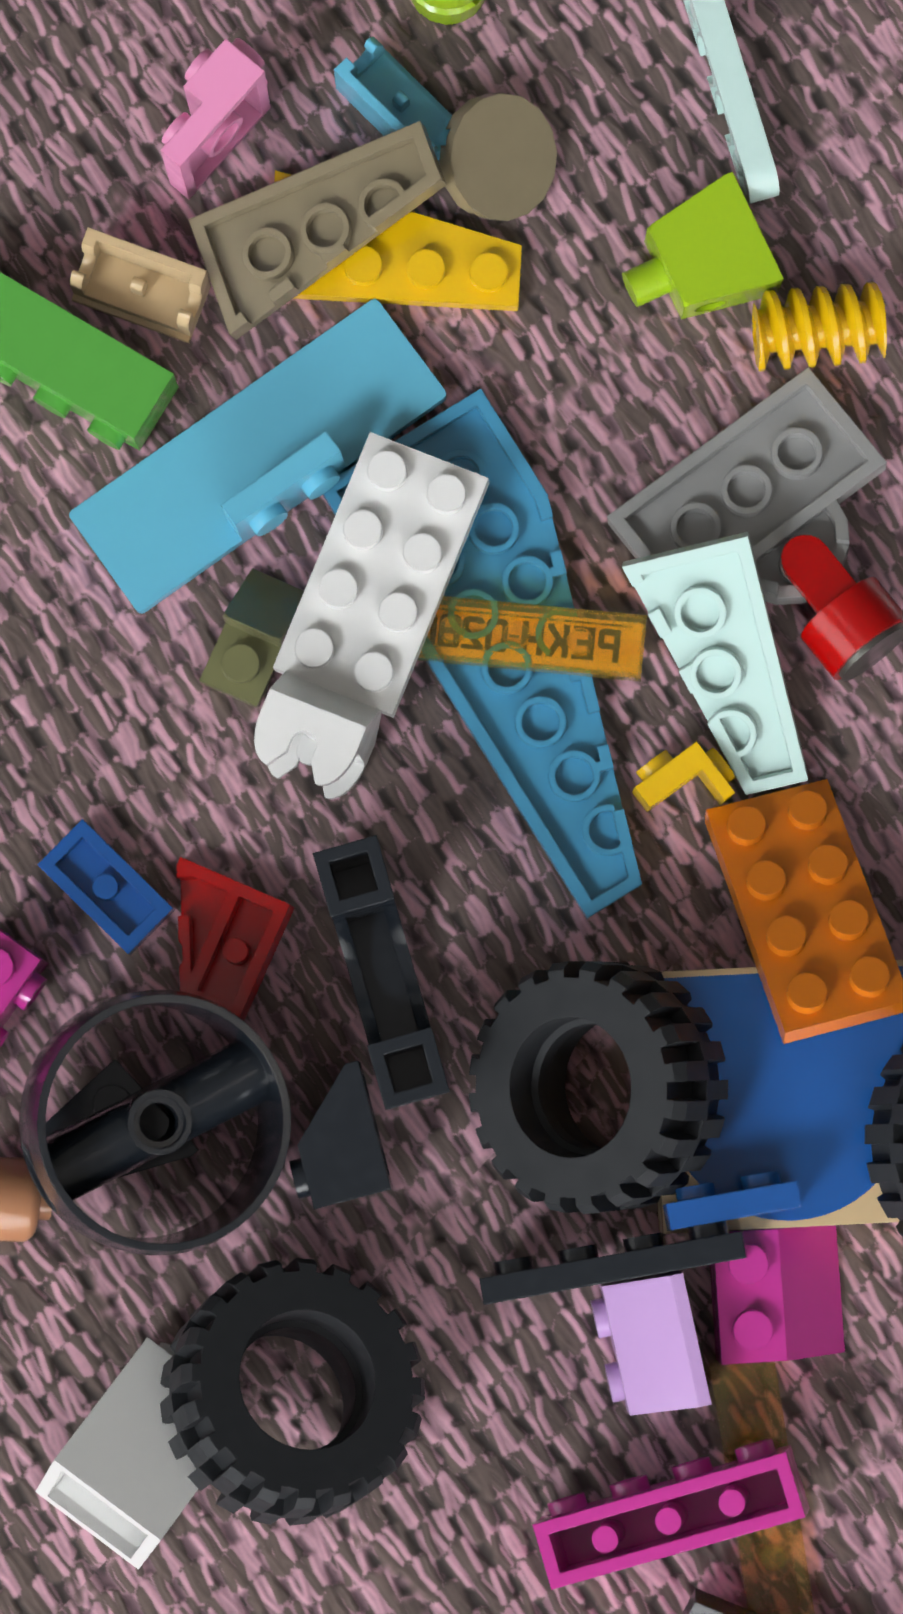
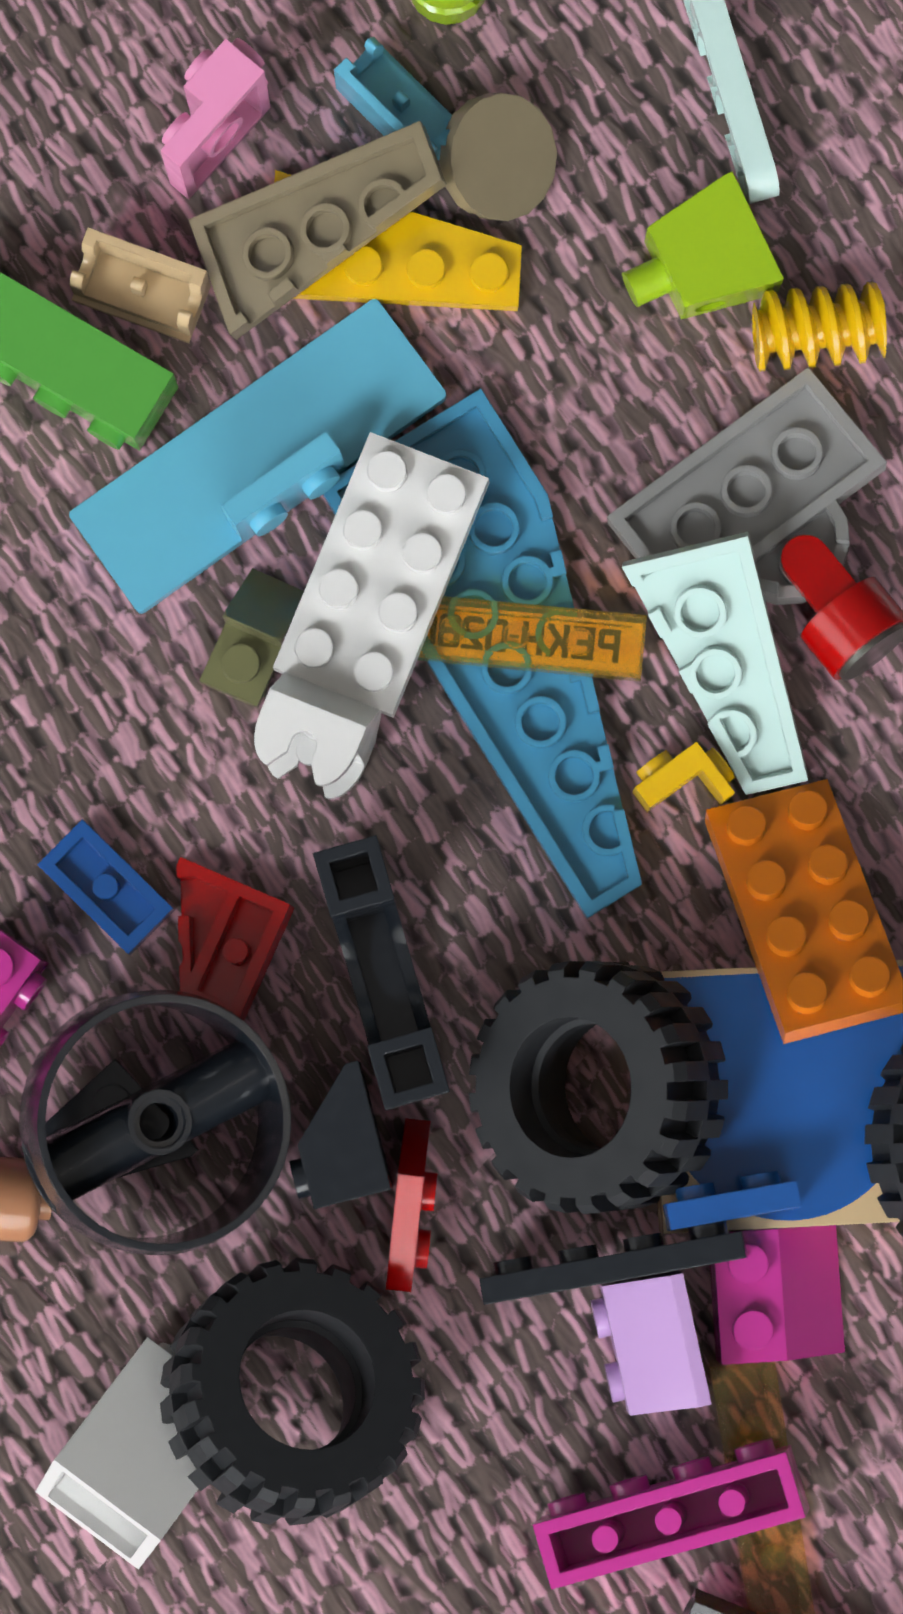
(413, 1193): none -> red wing

